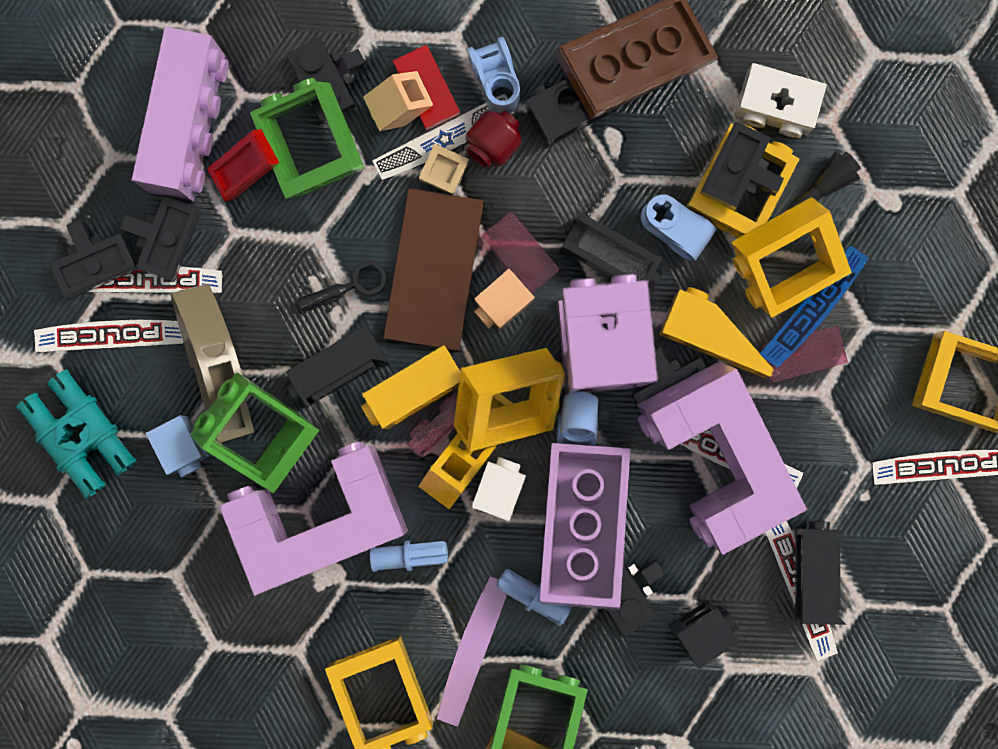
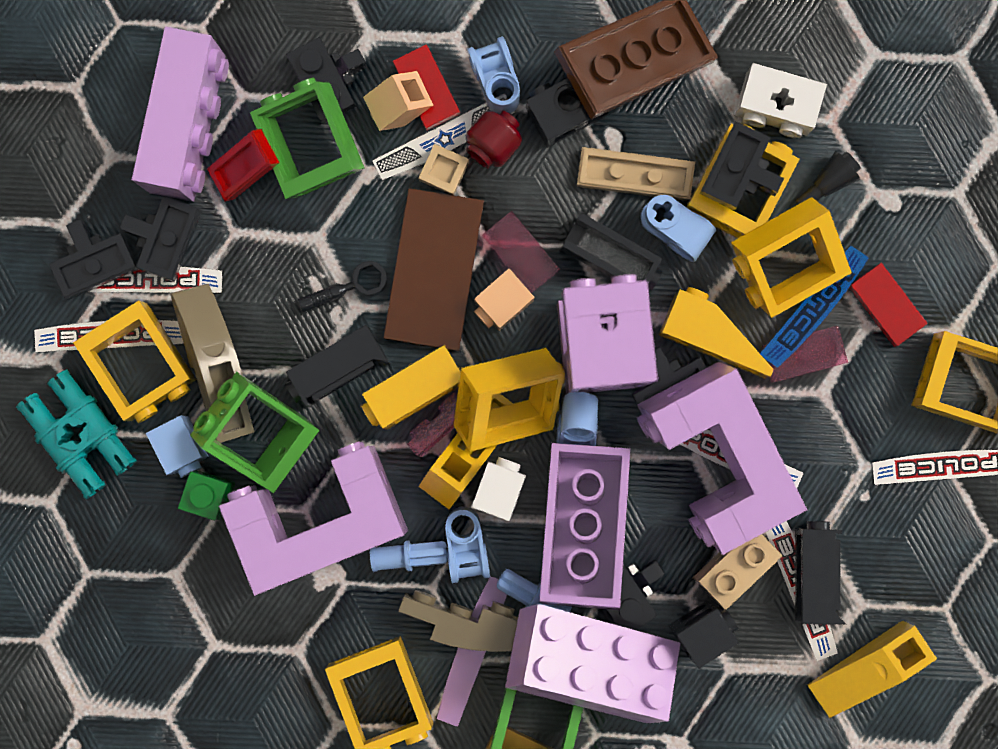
(113, 330): none -> yellow window
(205, 494): none -> green brick
(455, 627): none -> dark tan slope
(466, 548): none -> light blue piece
(593, 664): none -> brick
(635, 173): none -> tan tile
(736, 571): none -> tan brick
(872, 669): none -> yellow slope
(887, 305): none -> red tile

